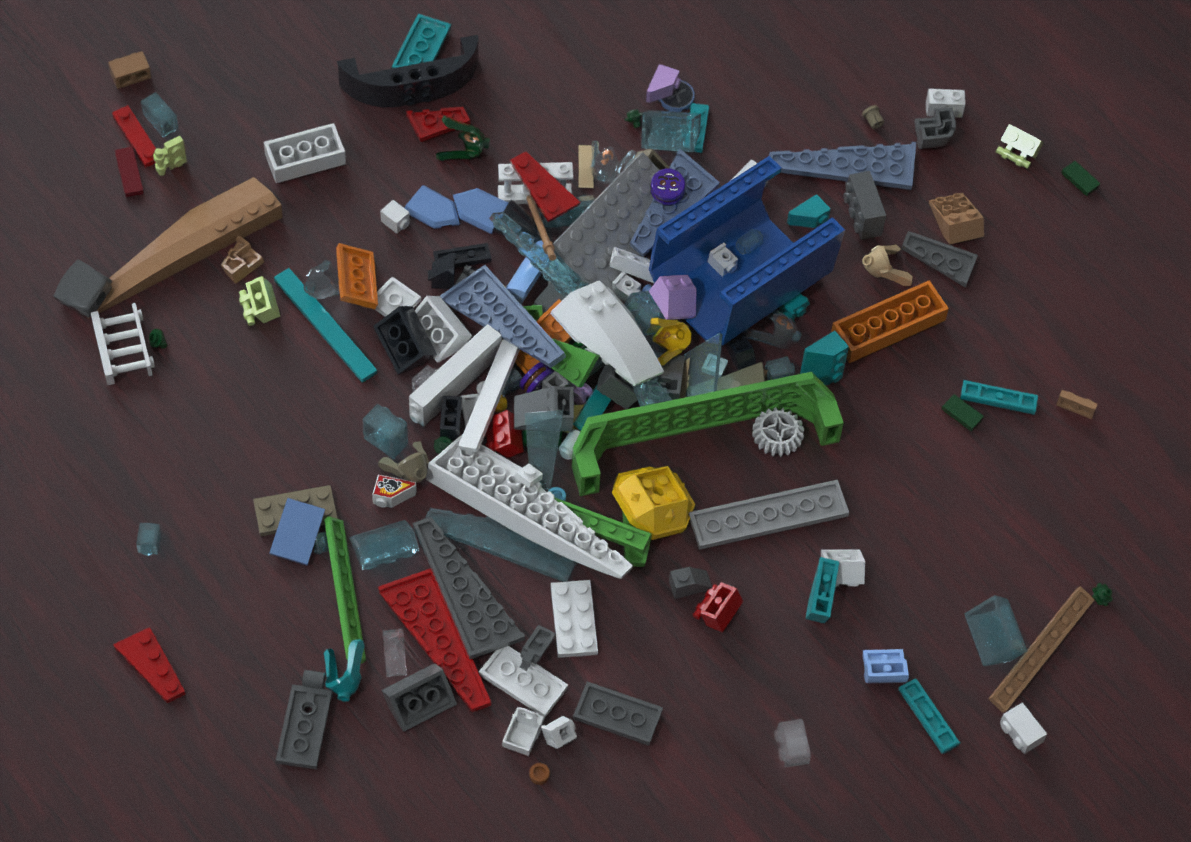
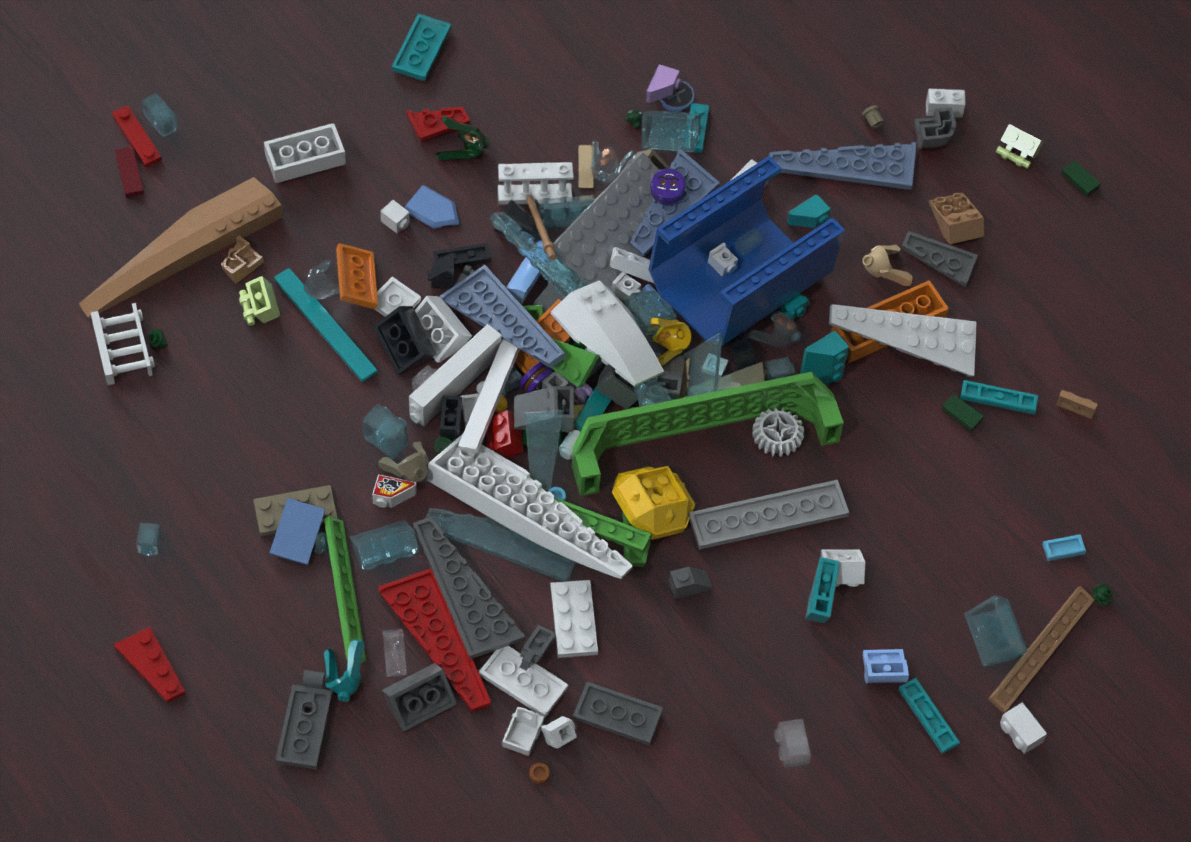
(82, 289): dark grey piece -> none
(129, 69): medium nougat brick -> none
(170, 156): yellowish green plate -> none
(412, 82): black slope -> none
(477, 207): medium blue tile -> none
(528, 475): white plate -> none
(546, 191): red wing -> none
(675, 296): lavender slope -> none
(719, 606): red brick -> none
(864, 205): dark grey brick -> none
(927, 337): none -> white wing
(1064, 547): none -> medium azure tile

